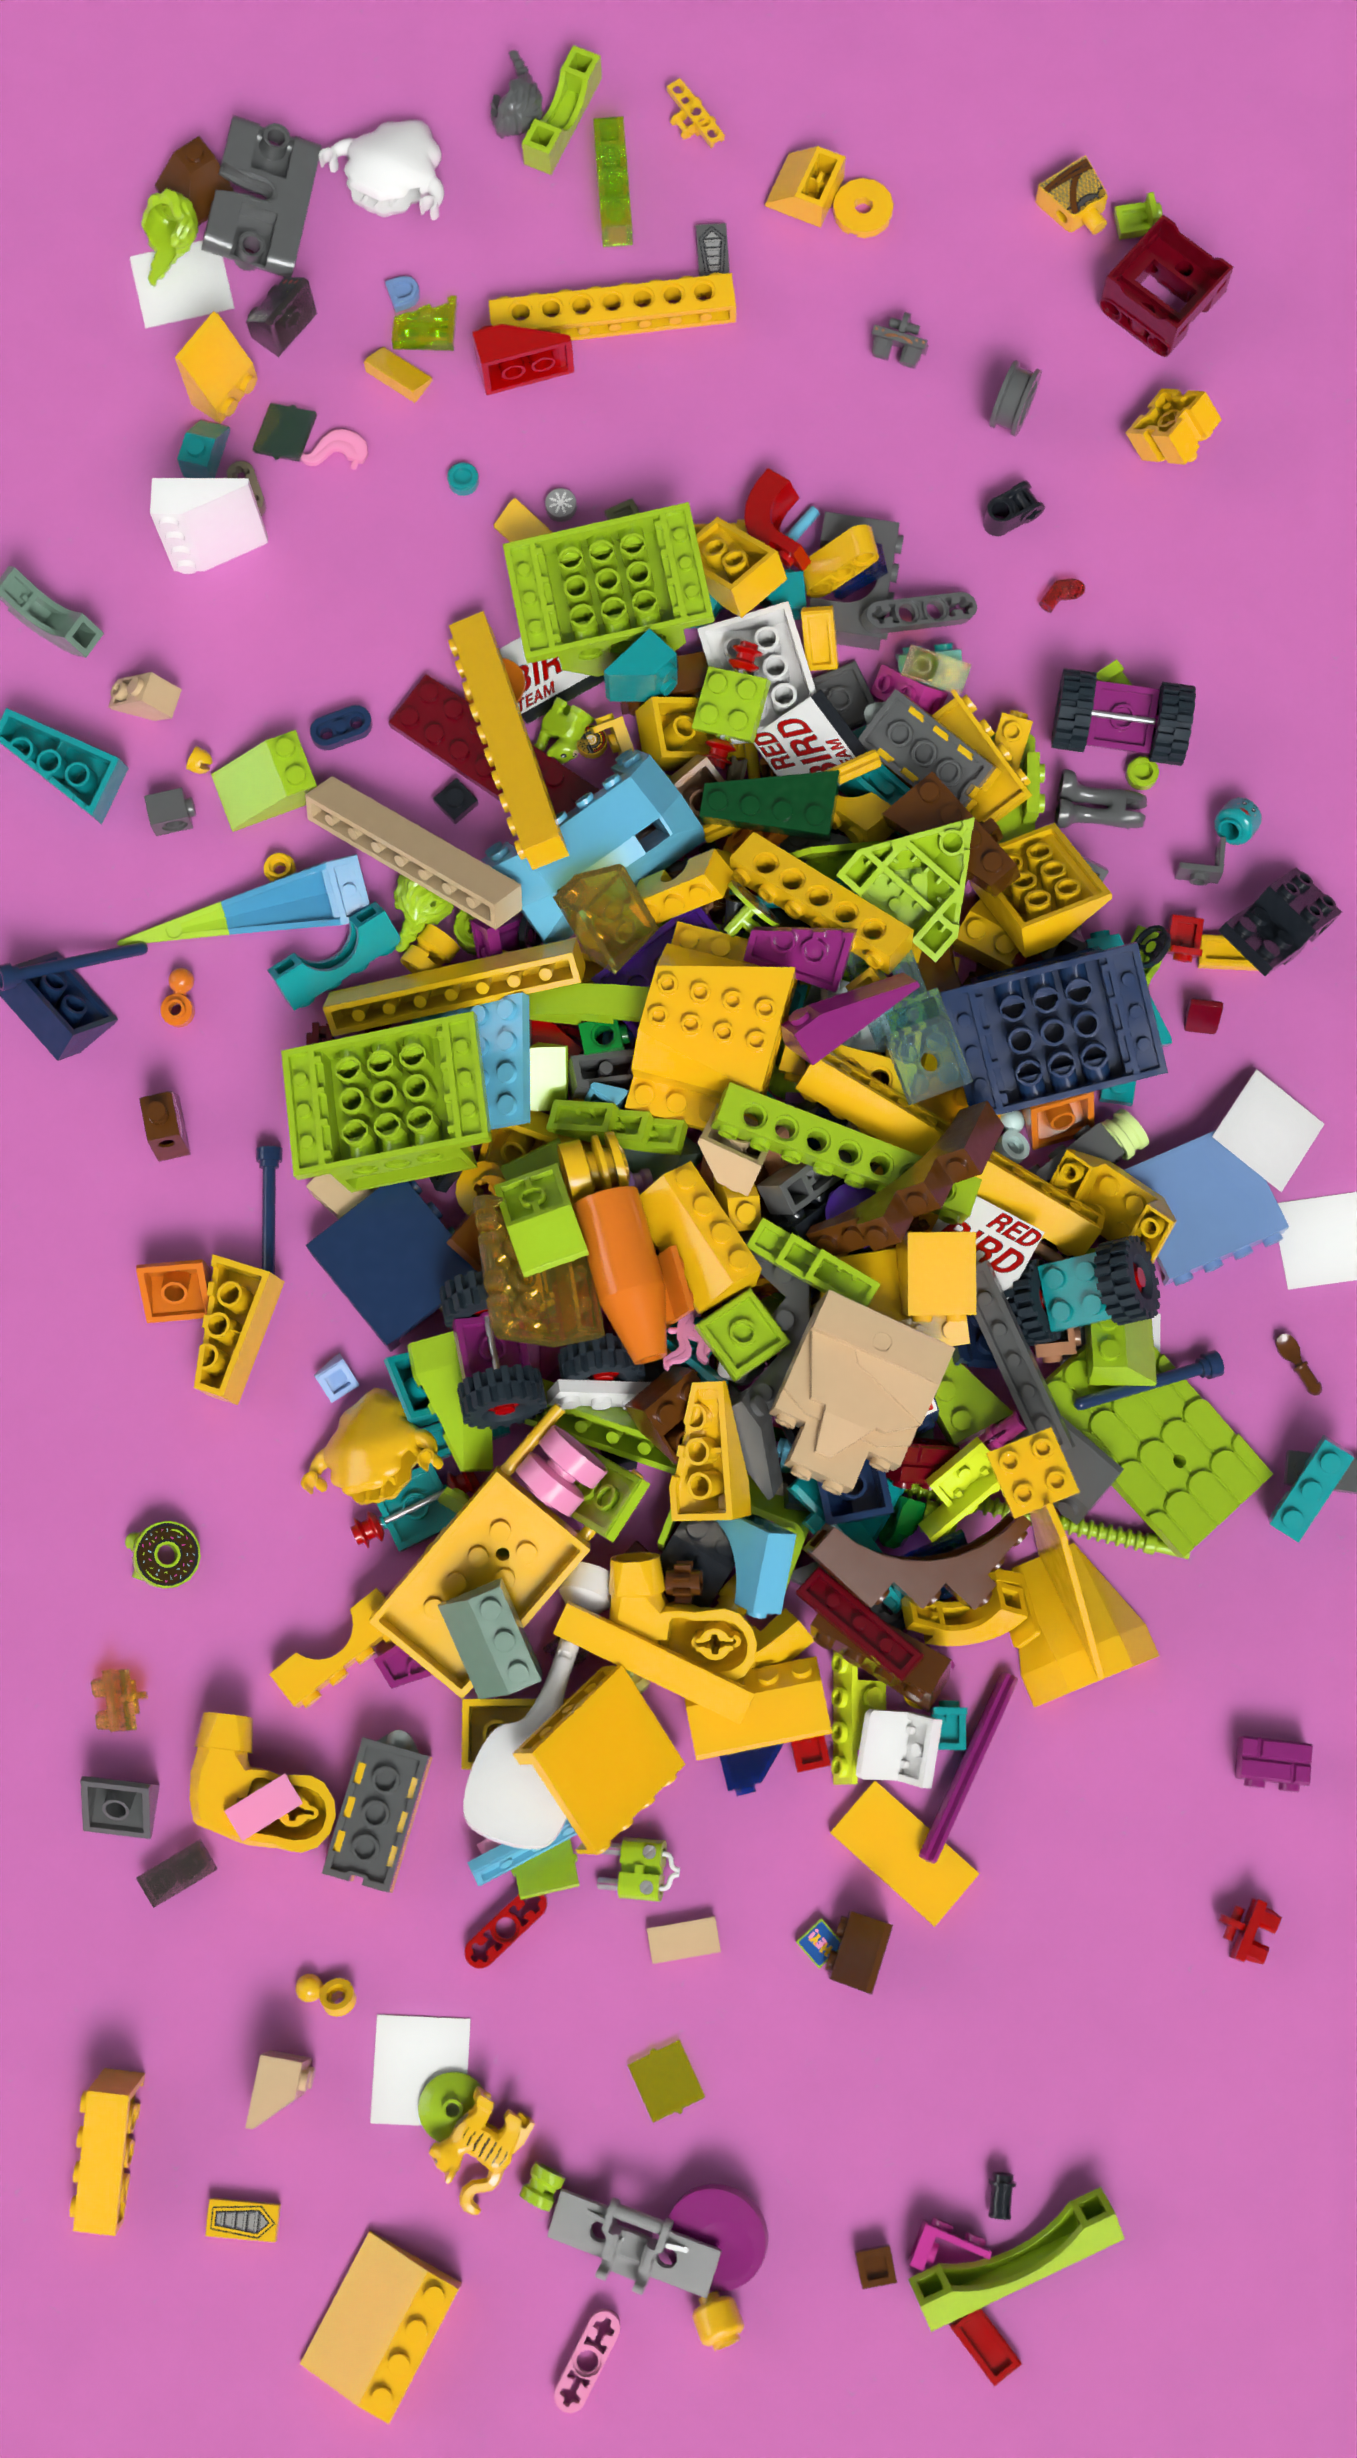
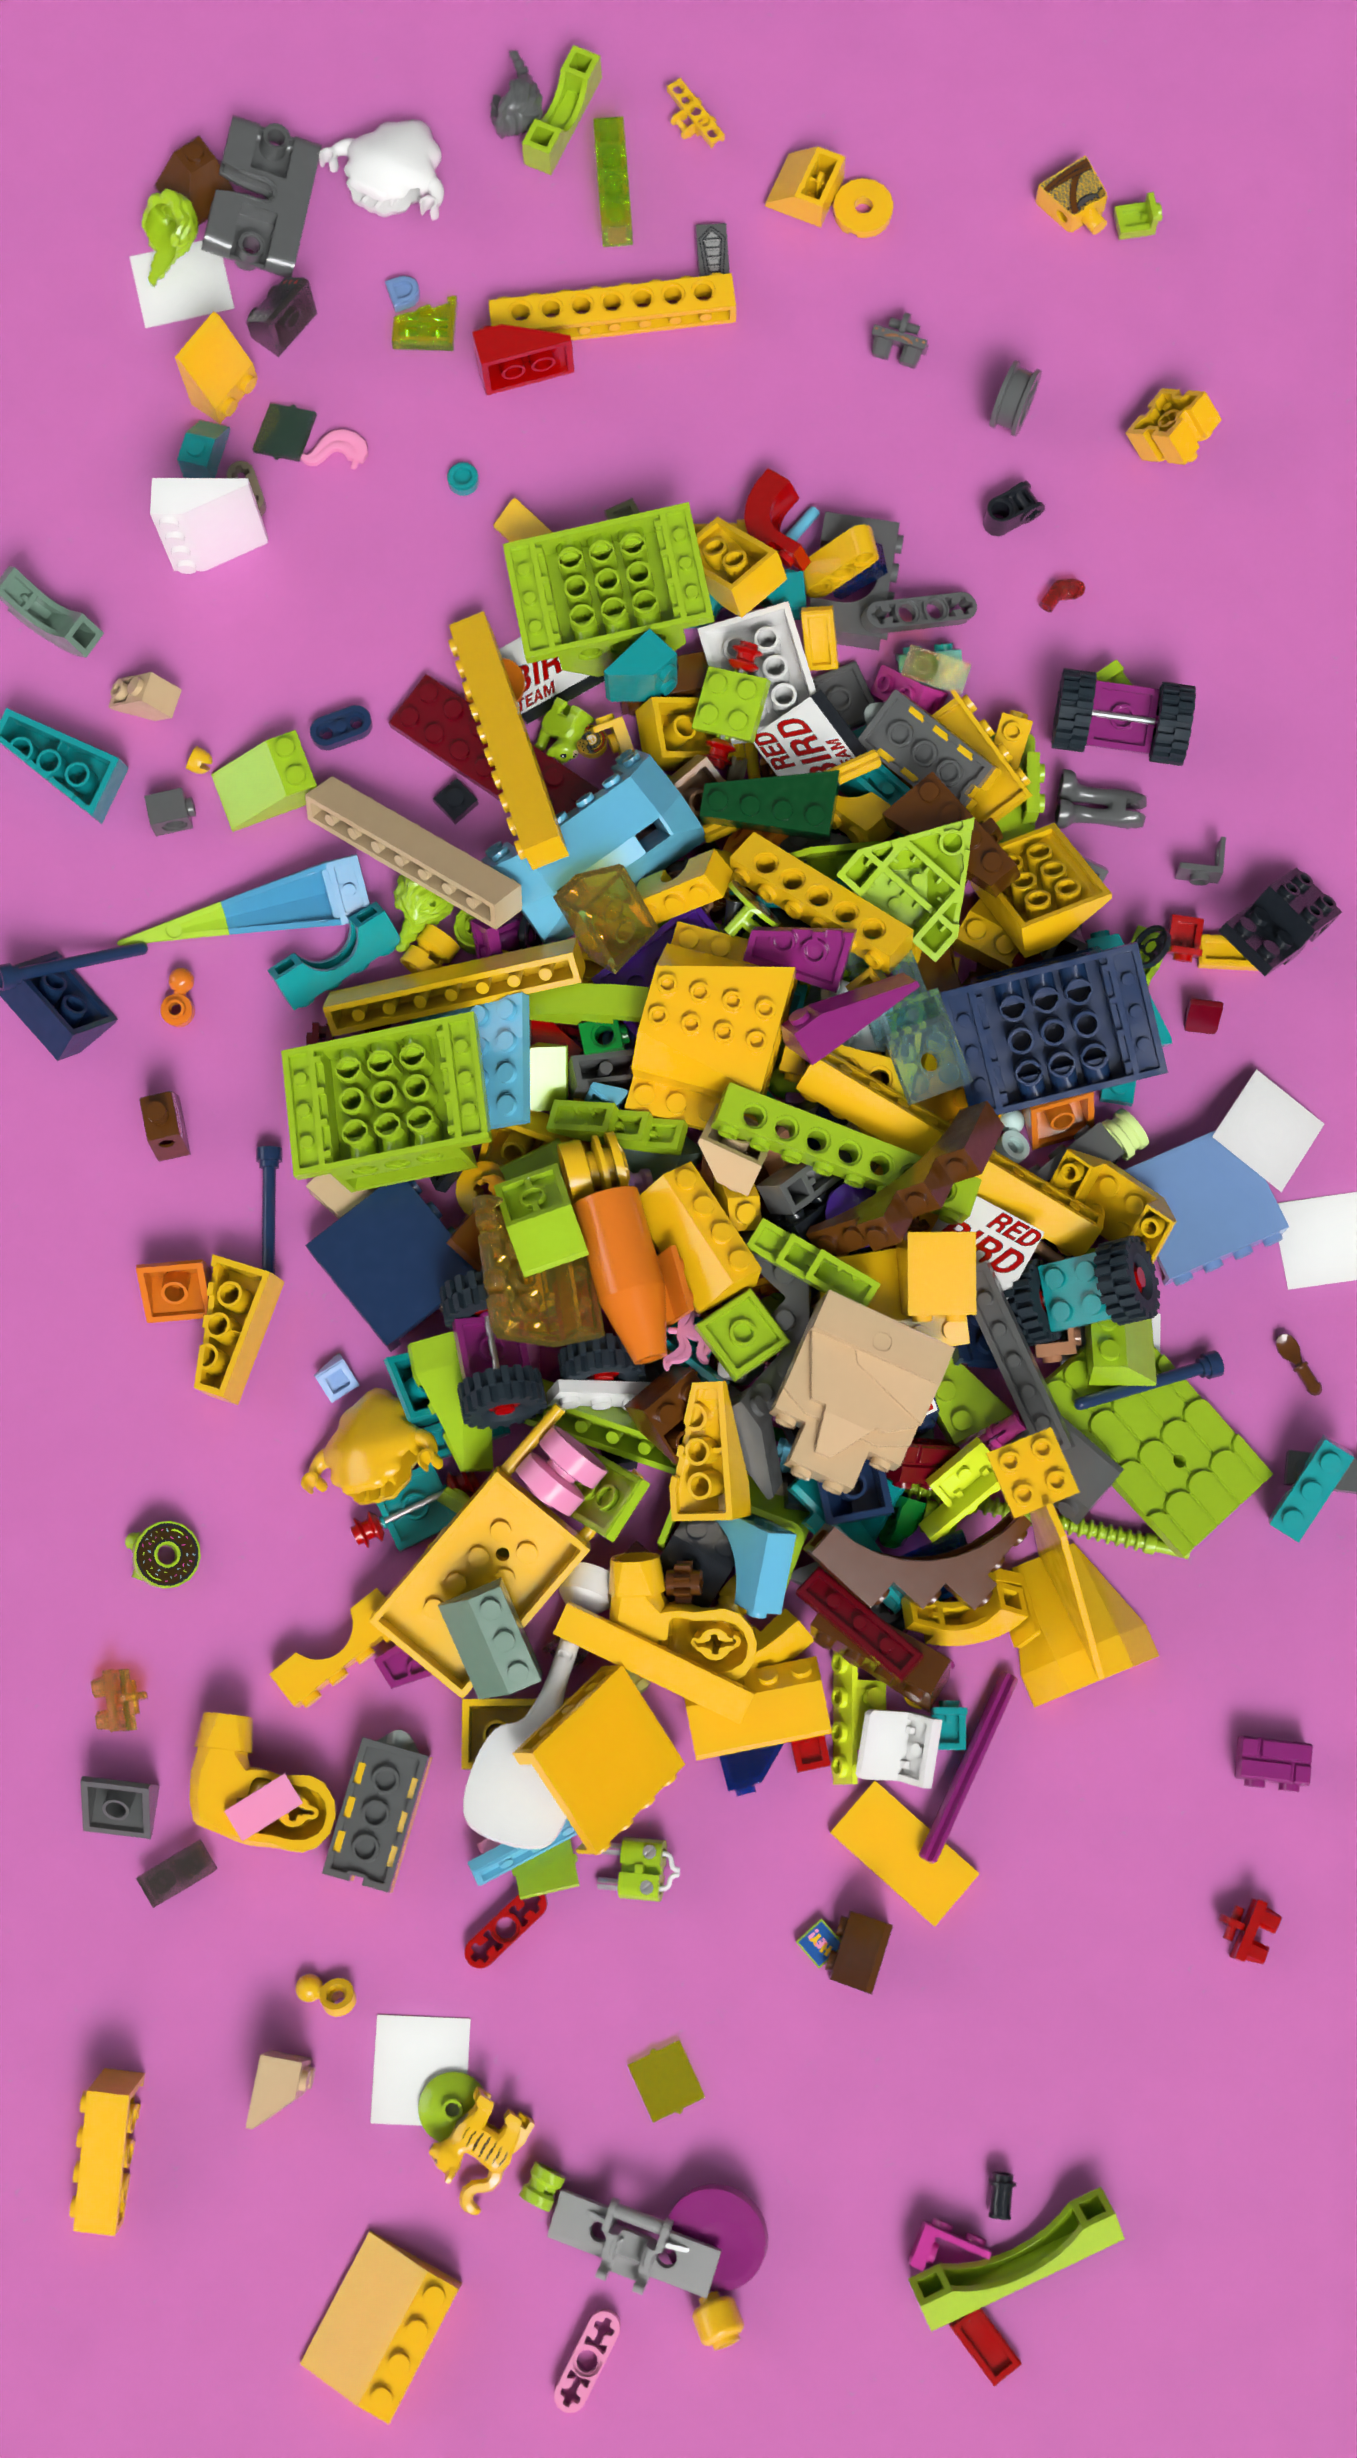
(243, 2220): tile -> none
(276, 860): yellow plate -> none
(397, 374): yellow slope -> none
(560, 505): light grey tile -> none
(683, 1940): tan tile -> none
(875, 2266): reddish brown plate -> none
(1142, 773): lime tile -> none
(1165, 256): dark red piece -> none
(1238, 821): teal head -> none

